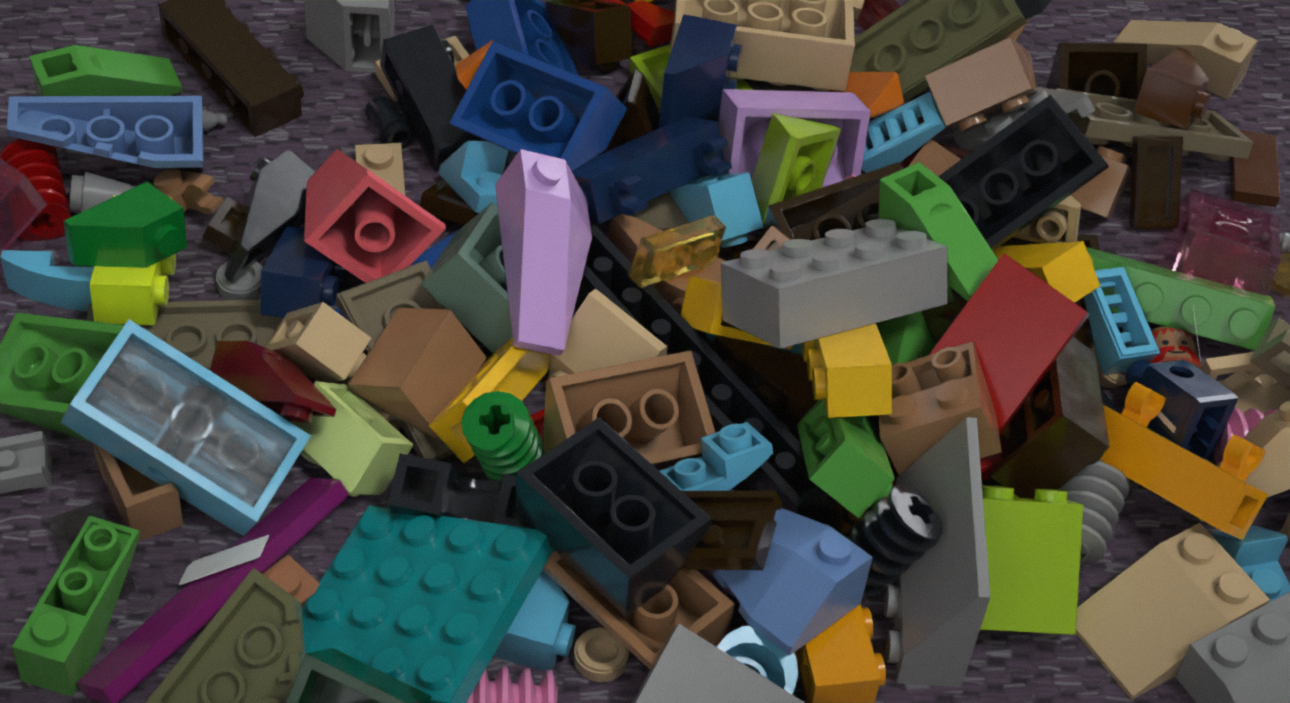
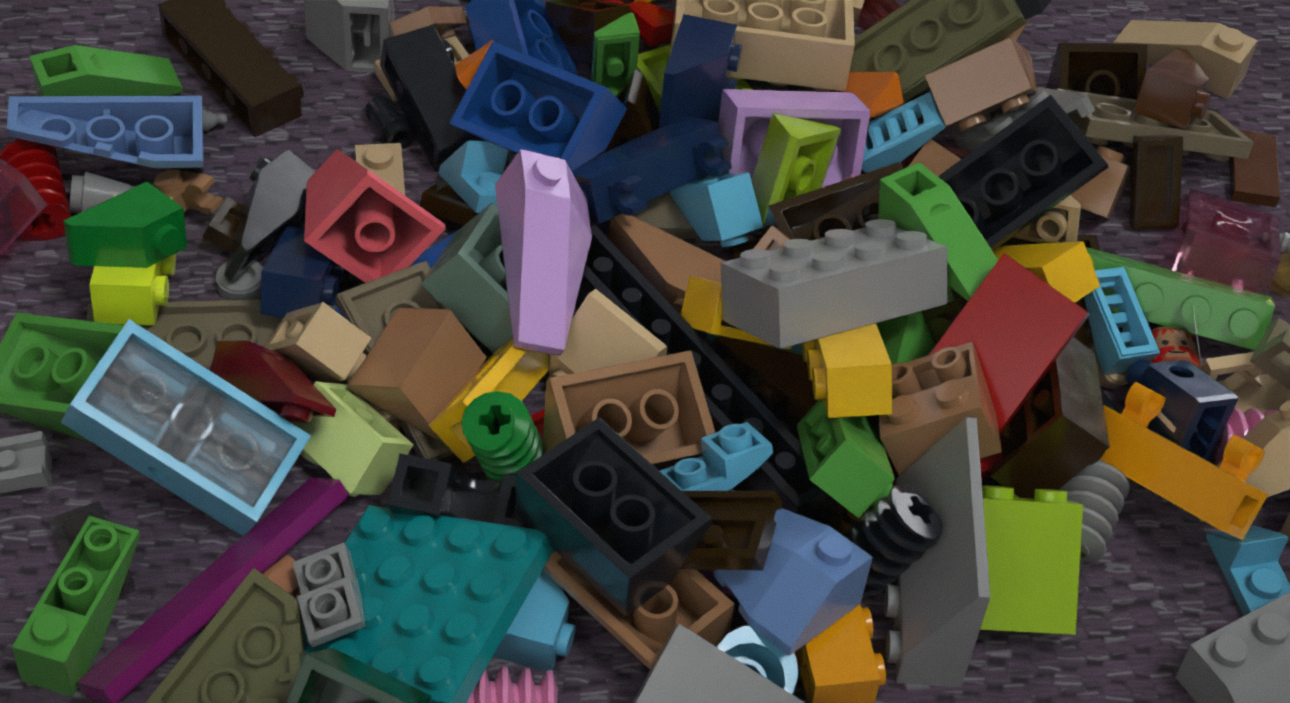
(37, 278): medium azure slope -> none
(139, 499): medium nougat panel -> none
(224, 560): white sticker -> none
(329, 594): none -> light grey slope
(443, 18): none -> medium nougat plate
(600, 655): tan tile -> none
(615, 53): none -> bright green slope
(677, 251): clear yellow plate -> none
(1162, 605): tan slope -> none

